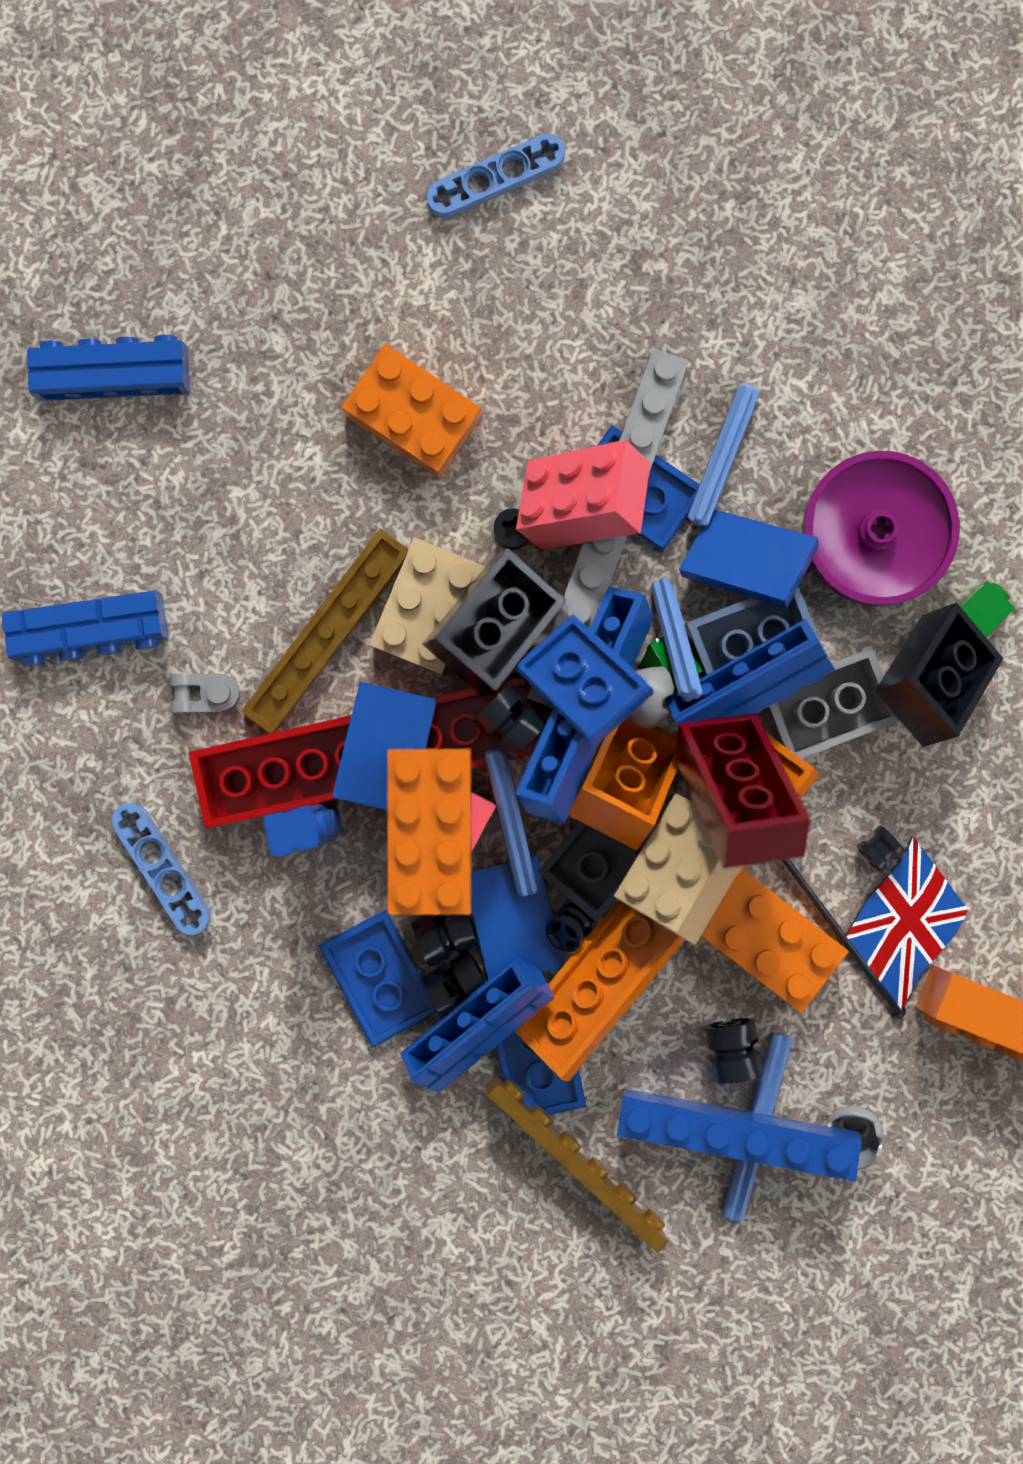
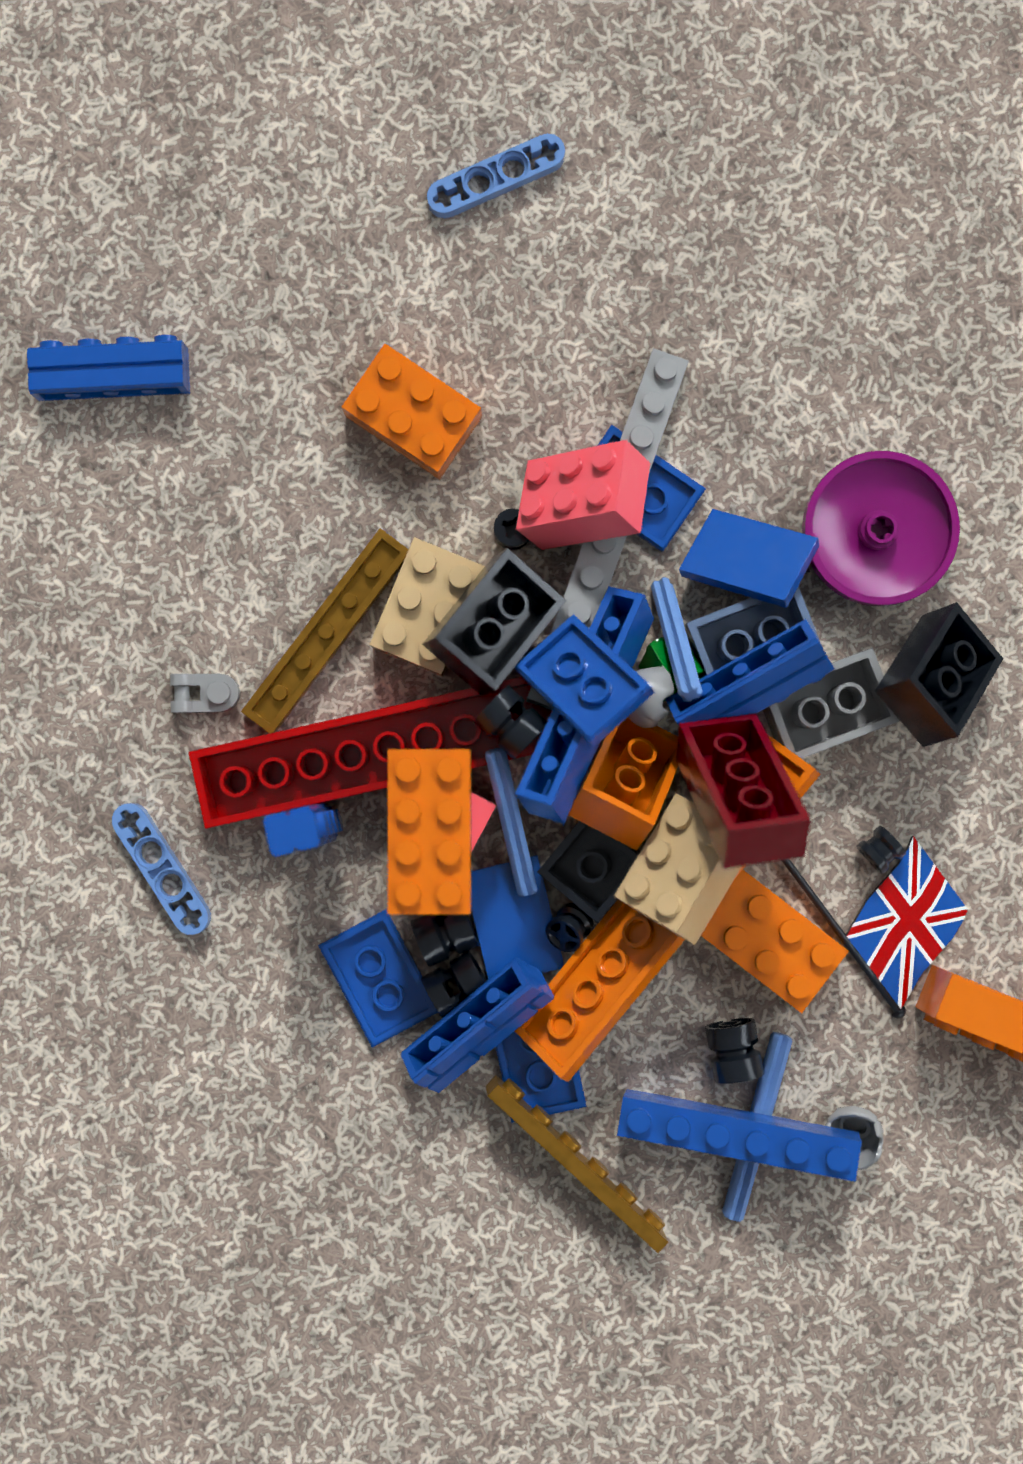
(85, 626): blue brick -> none
(380, 722): blue tile -> none
(723, 455): medium blue axle -> none
(987, 606): green brick -> none

